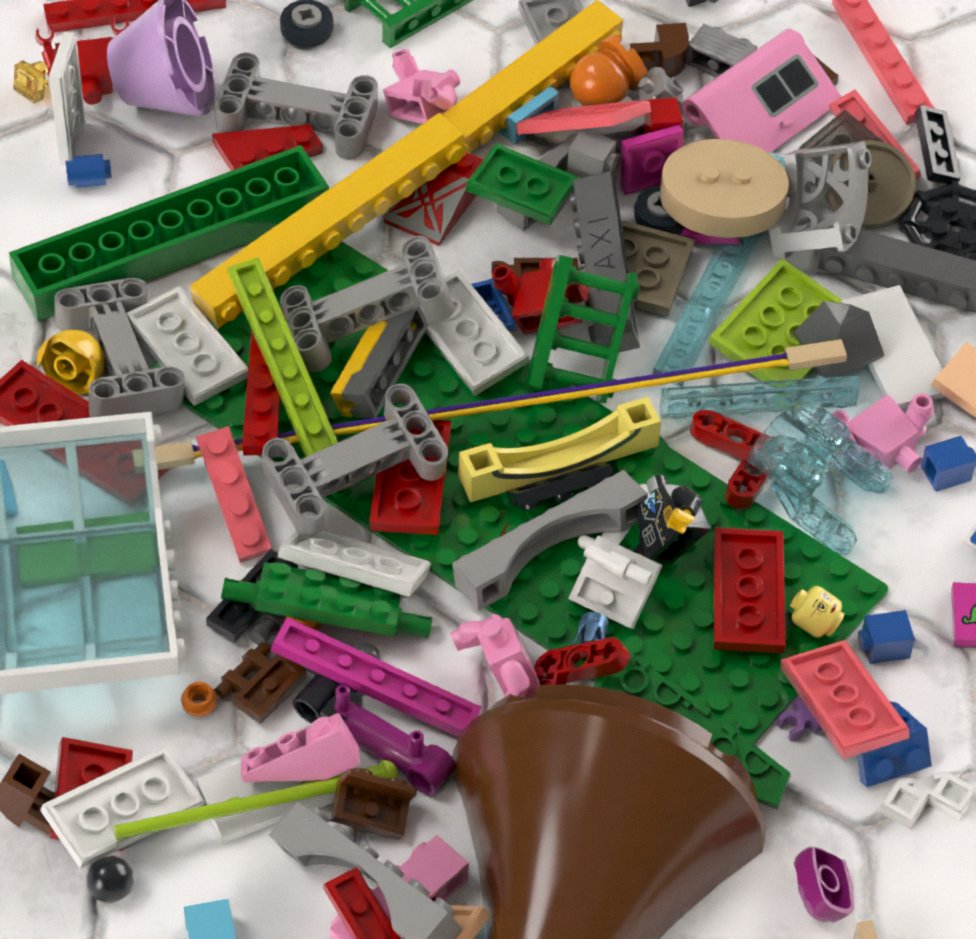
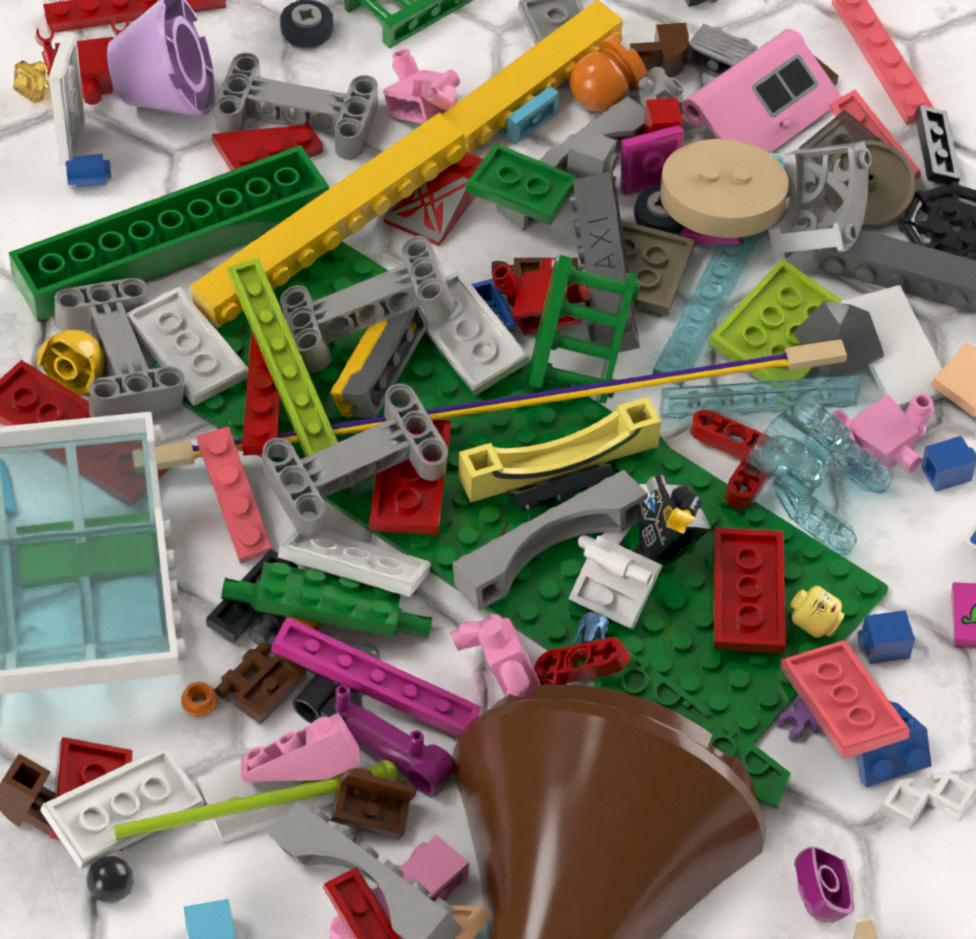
(583, 117): coral tile -> none

